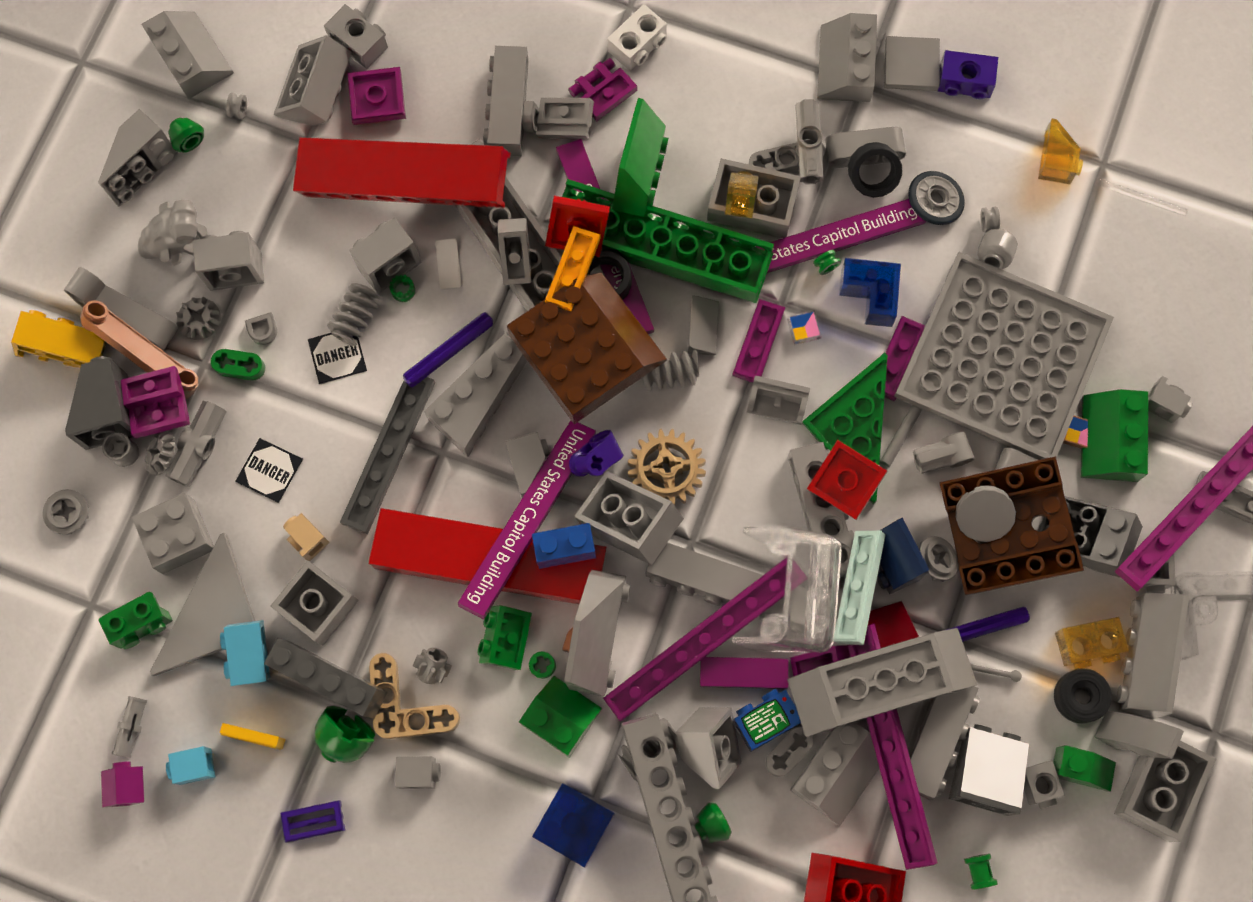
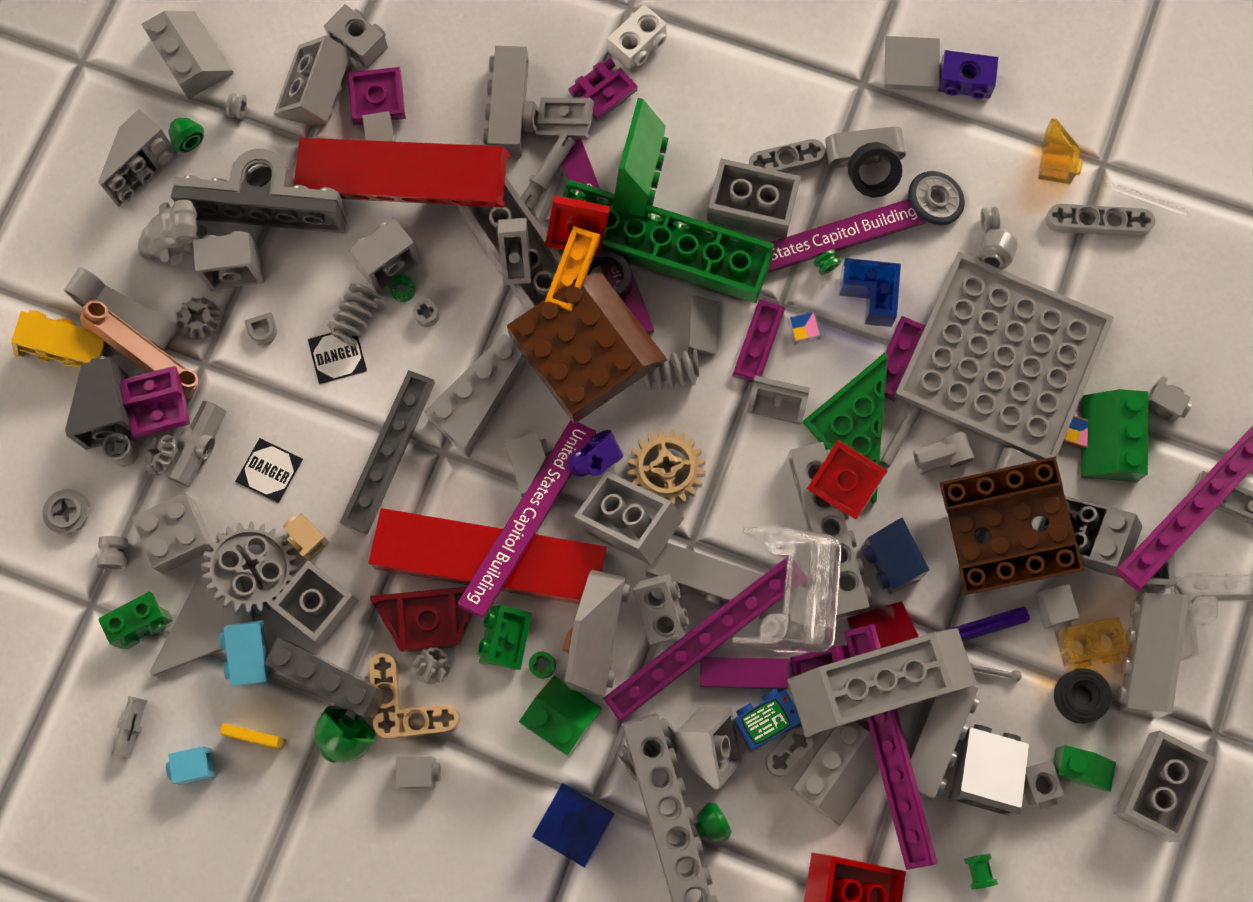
(112, 552): none -> light grey wheel
(122, 785): magenta brick -> none
(224, 578): none -> light grey gear
(239, 358): green beam -> none
(262, 197): none -> piece
(338, 816): dark purple tile -> none
(379, 127): none -> light grey brick
(421, 319): none -> light grey bush
(424, 618): none -> dark red wing
(448, 263): white sticker -> none
(448, 349): dark purple axle -> none
(540, 181): none -> light grey pin
(564, 545): blue brick -> none
(653, 609): none -> light grey brick
(741, 194): clear yellow slope -> none
(809, 127): light grey piece -> none
(847, 58): light grey slope -> none
(859, 588): light aqua tile -> none
(947, 562): light grey gear -> none
(985, 513): light grey tile -> none
(1057, 607): none -> light grey brick
(1100, 223): none -> light grey beam
(1139, 735): light grey slope -> none

